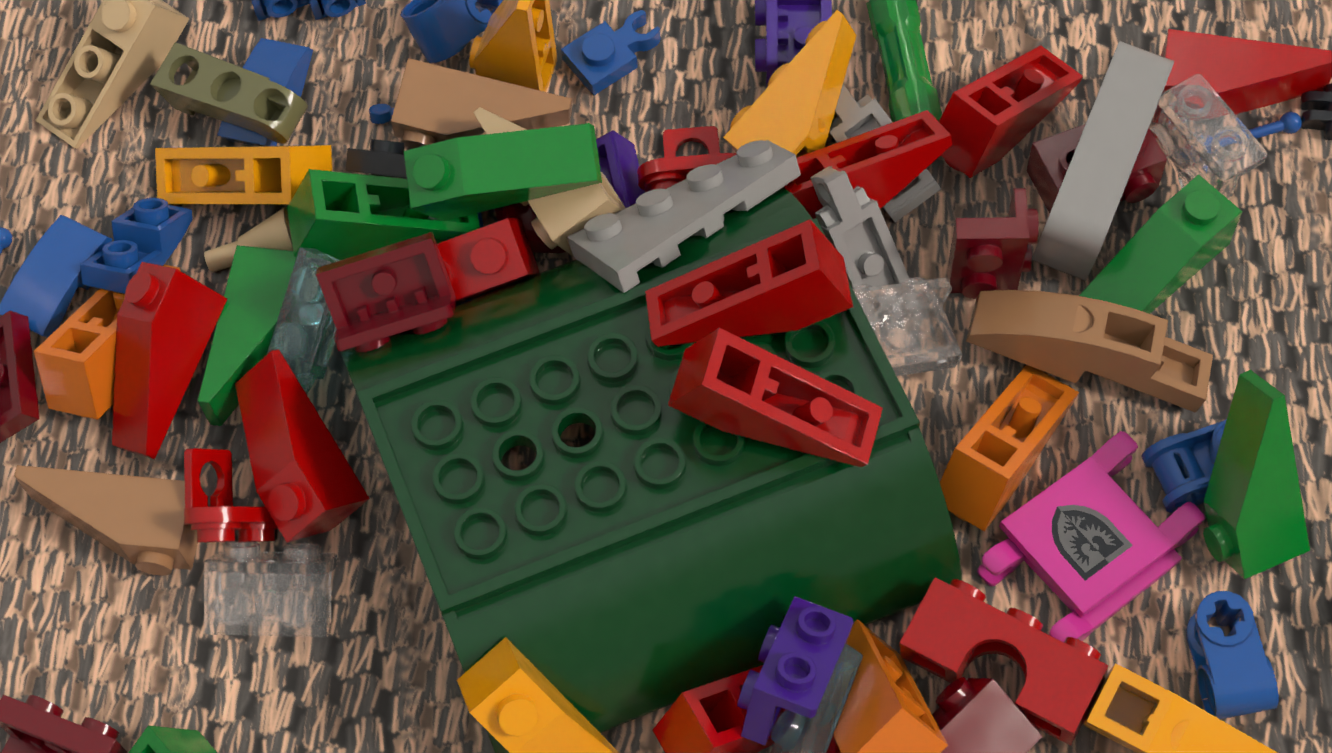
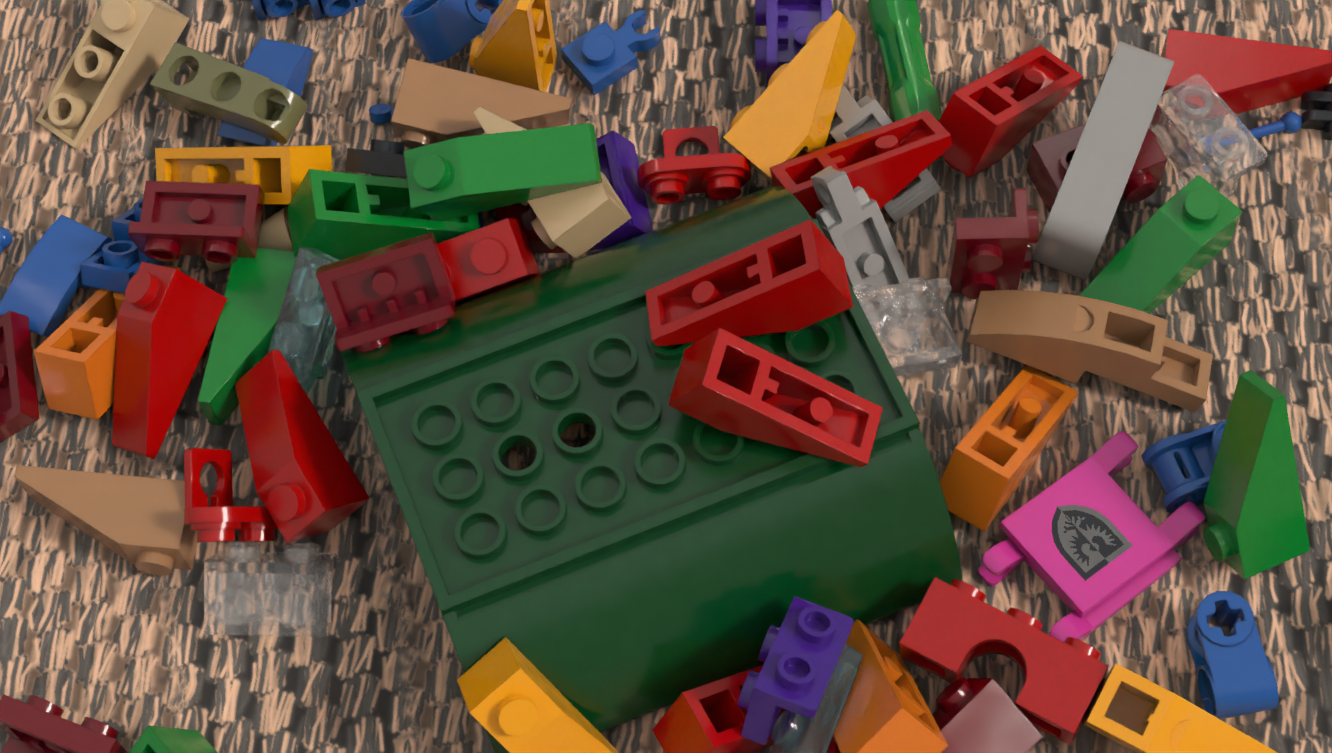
(199, 220): none -> dark red bracket
(663, 218): light grey wing -> none

